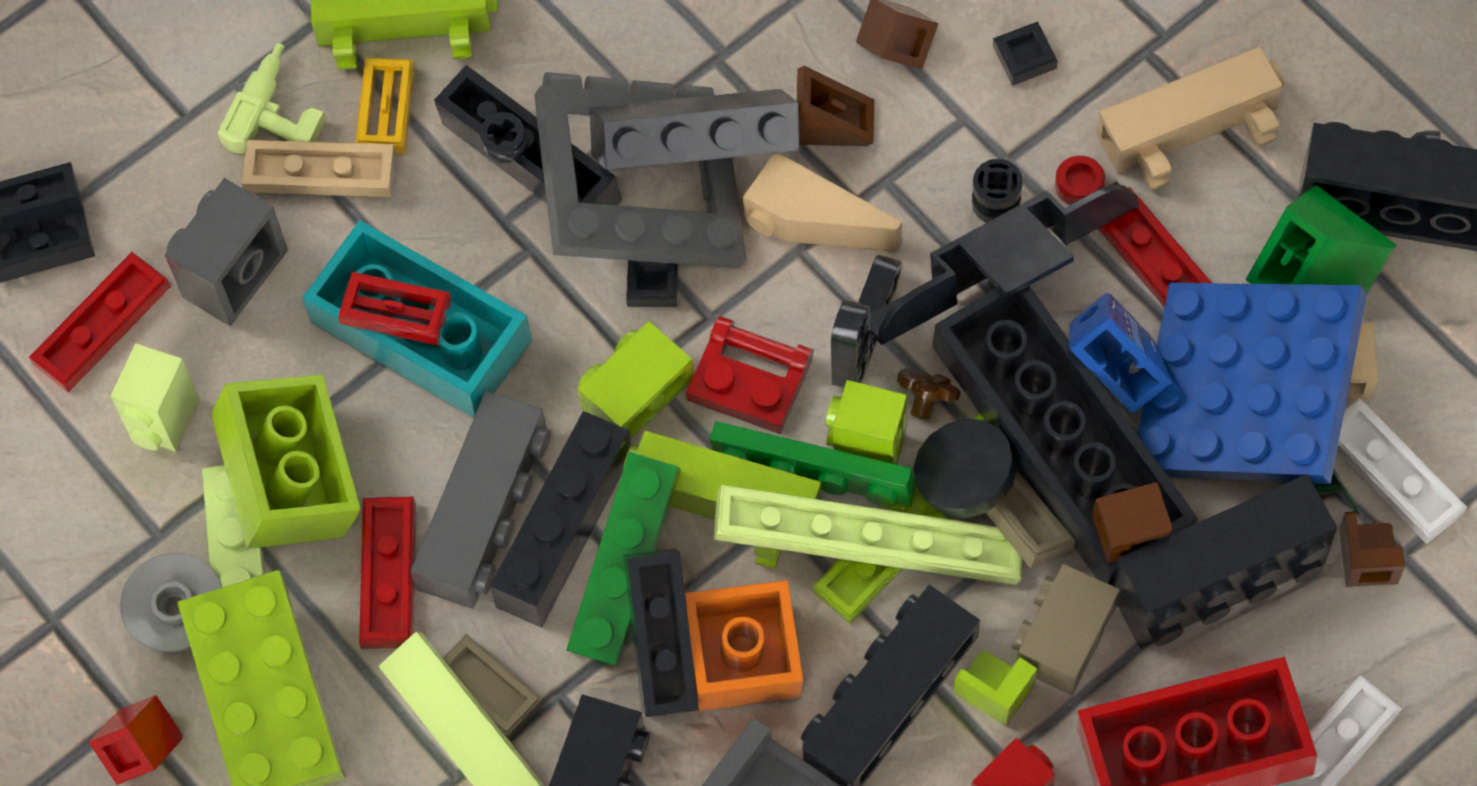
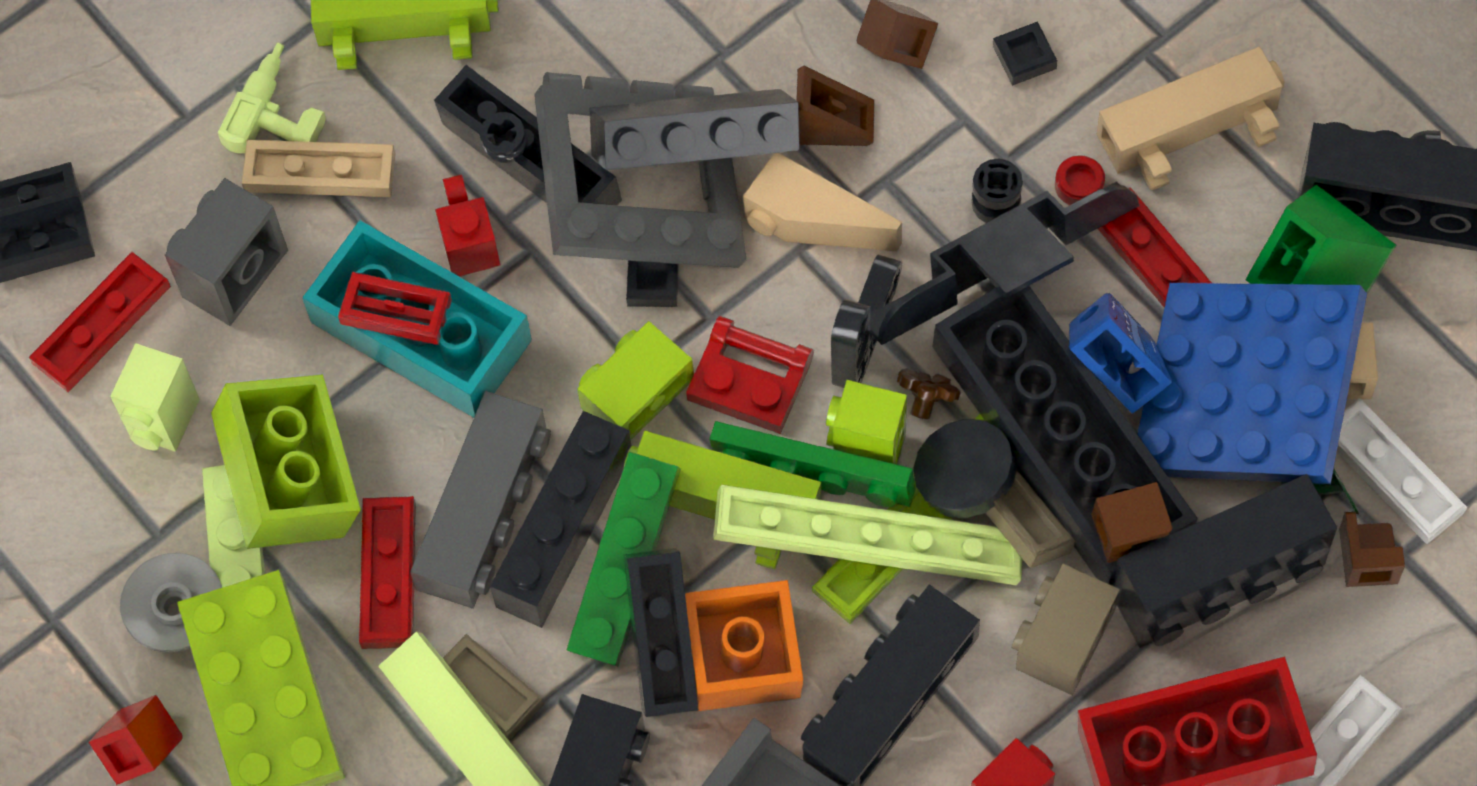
(390, 67): yellow tile -> none
(466, 230): none -> red brick
(996, 685): lime panel -> none

